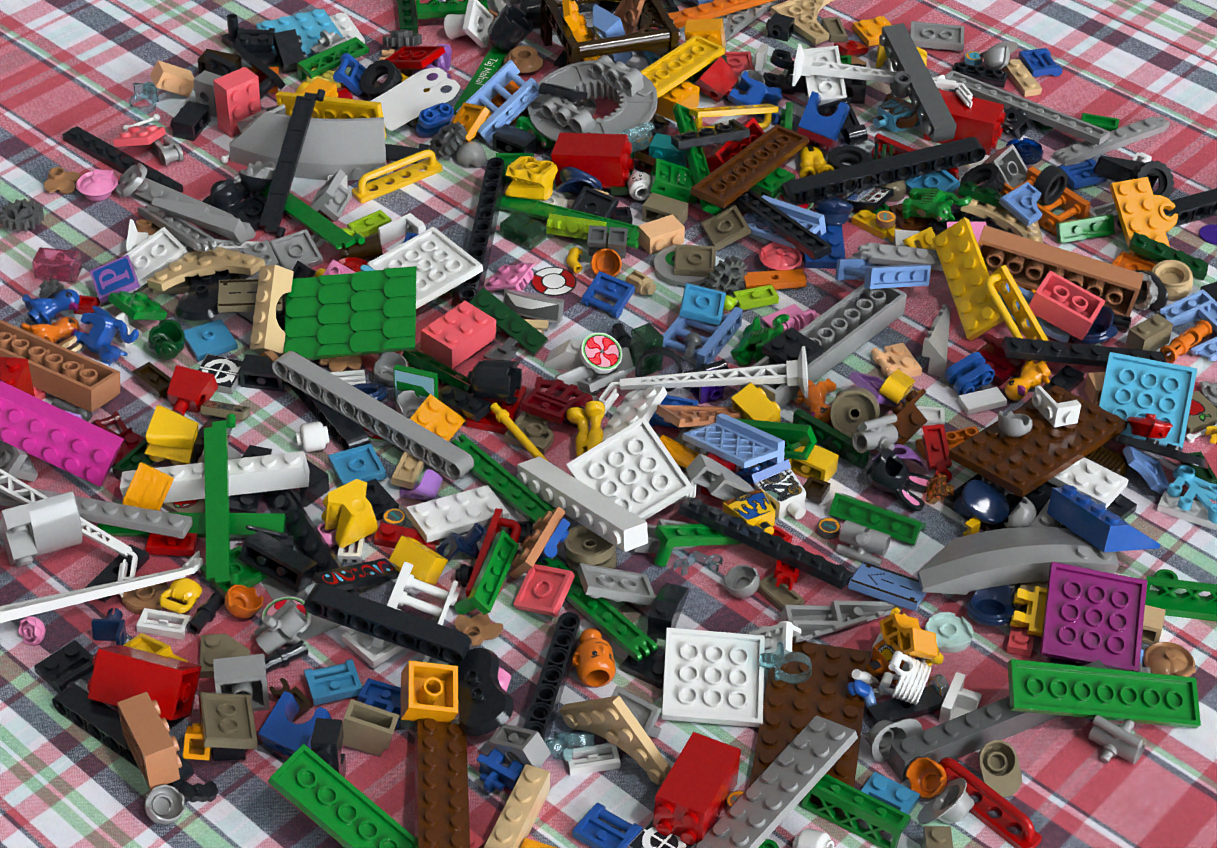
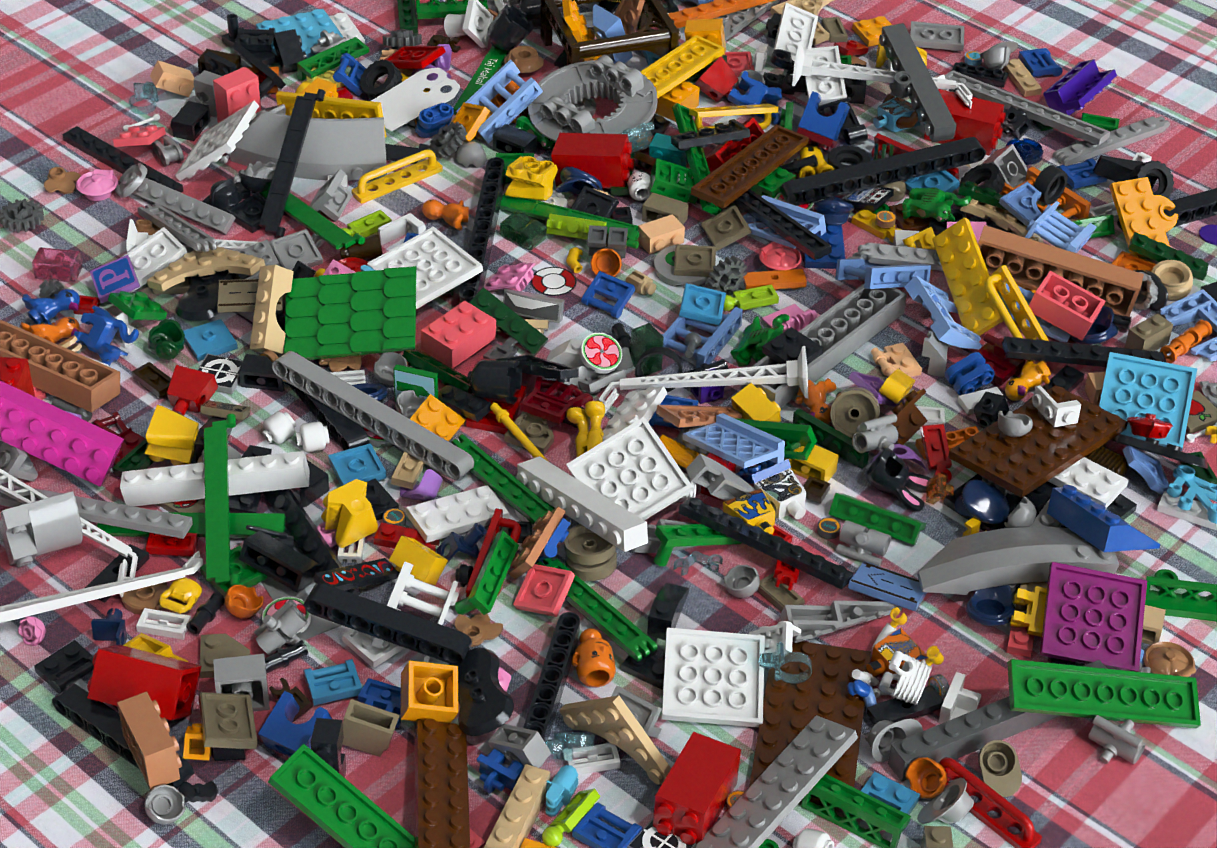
(148, 488): light orange window -> none
(201, 215): light grey wedge -> none
(217, 141): none -> white plate
(279, 427): none -> white head
(440, 39): none -> dark brown plate
(452, 213): none -> orange animal
(545, 368): none -> black wing
(560, 789): none -> medium azure arm
(562, 92): black plate -> none
(569, 817): none -> lime plate
(616, 584): light grey plate -> none
(795, 28): none -> white plate
(797, 165): none -> black pin
(907, 637): light orange brick -> none
(944, 326): none -> light blue wedge
(947, 638): light aqua tile -> none
(988, 408): none -> black brick
(1060, 230): none -> light blue fence
(1078, 87): none -> dark purple brick

